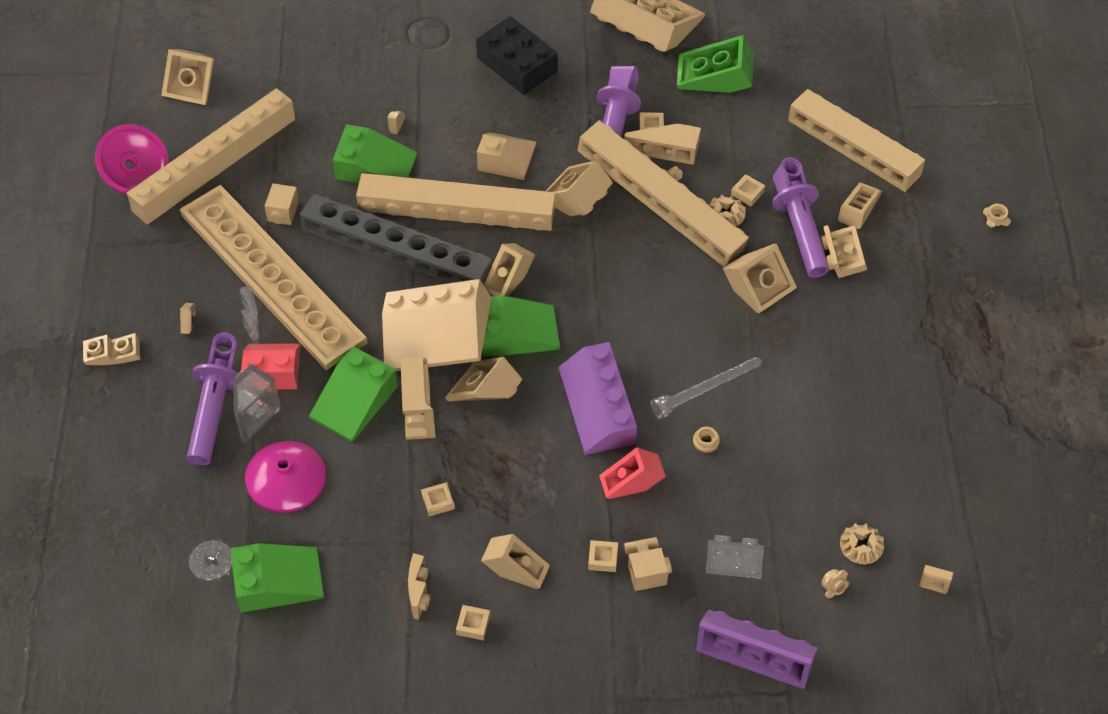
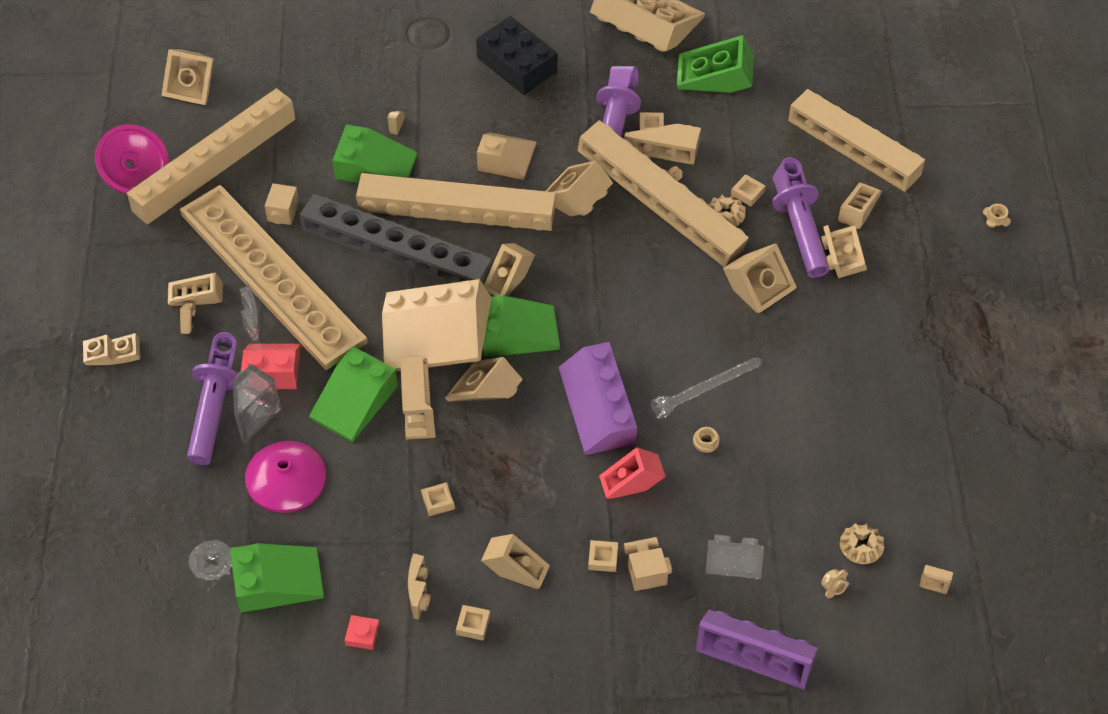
(211, 290): none -> tan slope
(362, 632): none -> coral plate

